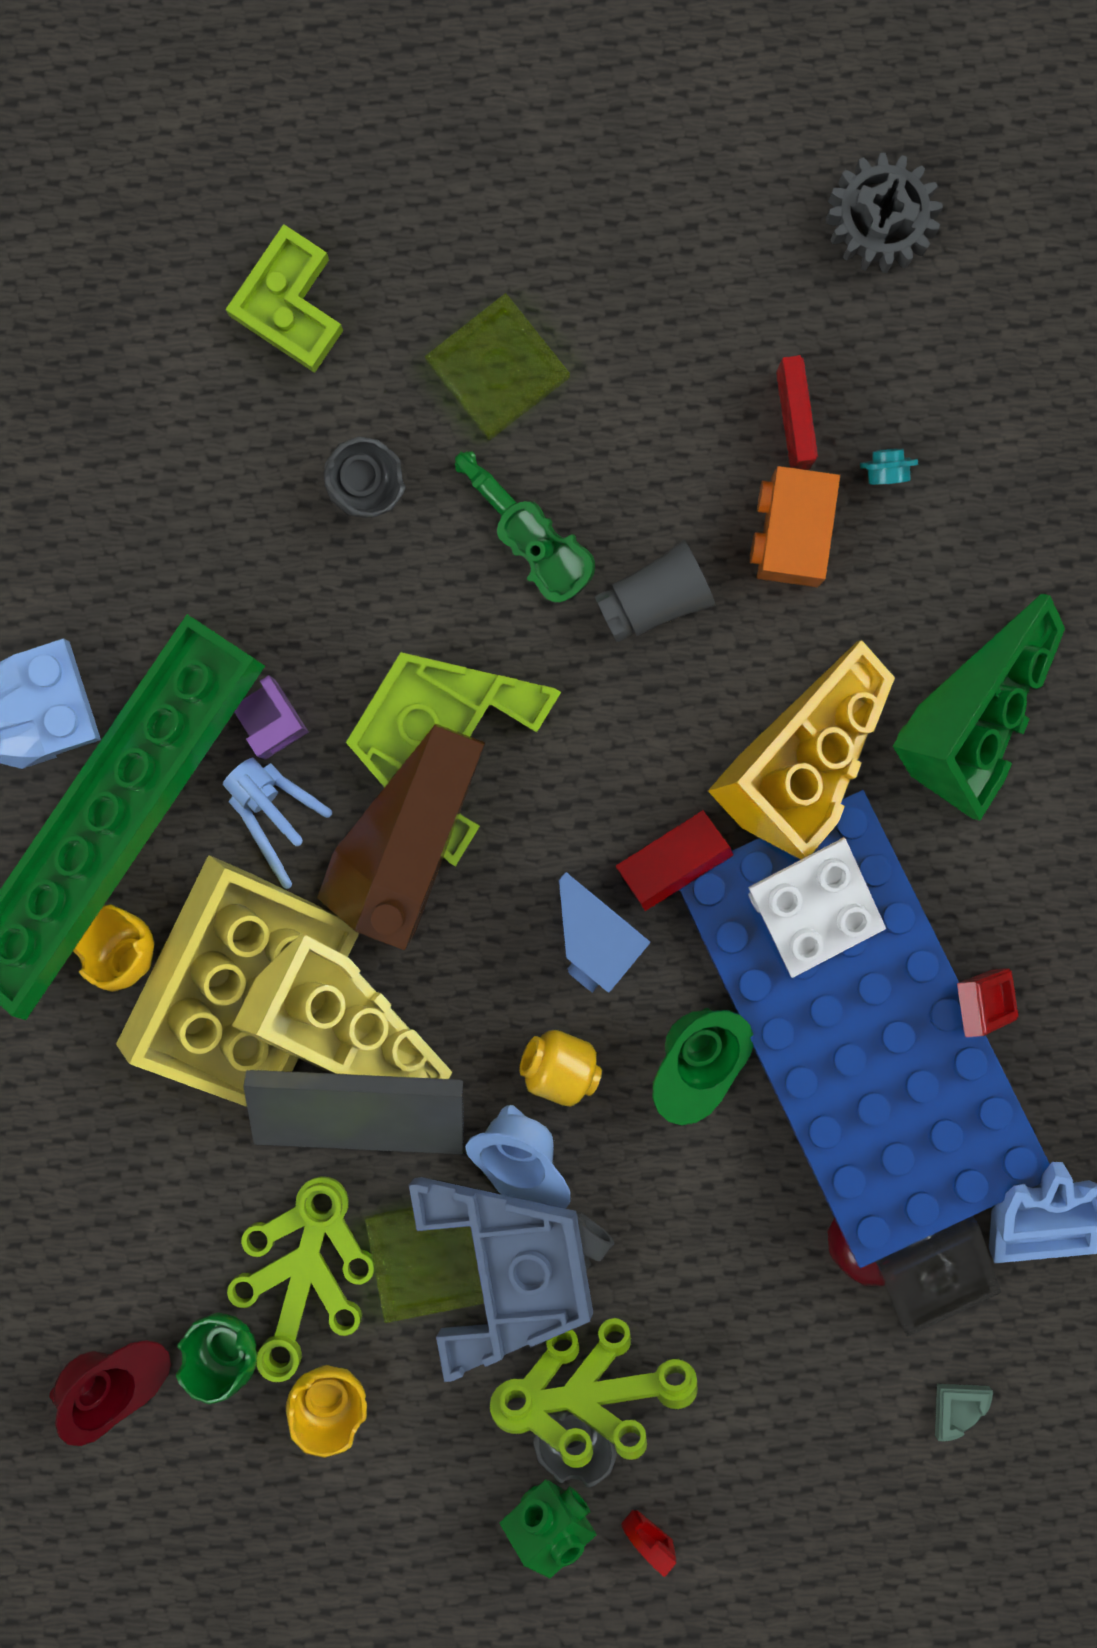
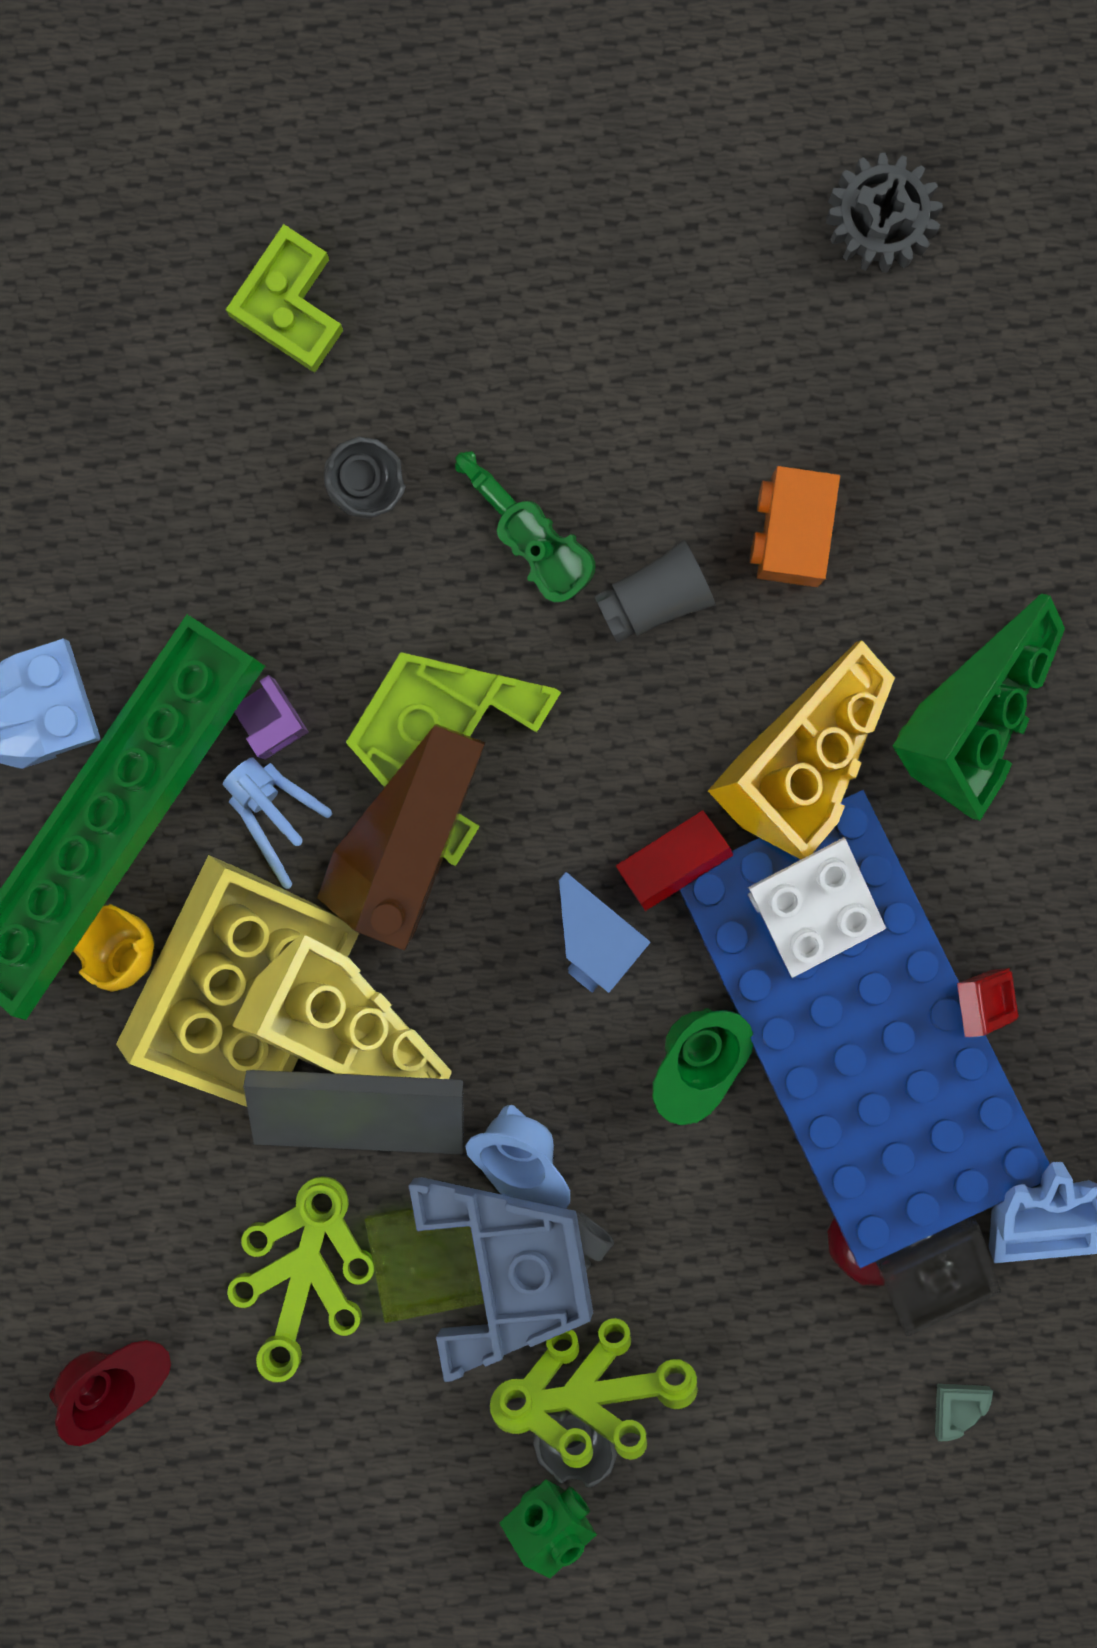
(216, 1358): green hair -> none
(325, 1410): yellow hair -> none
(497, 366): clear neon green tile -> none
(560, 1068): yellow head -> none
(659, 1548): red tile -> none
(796, 412): red tile -> none
(888, 467): teal plate -> none

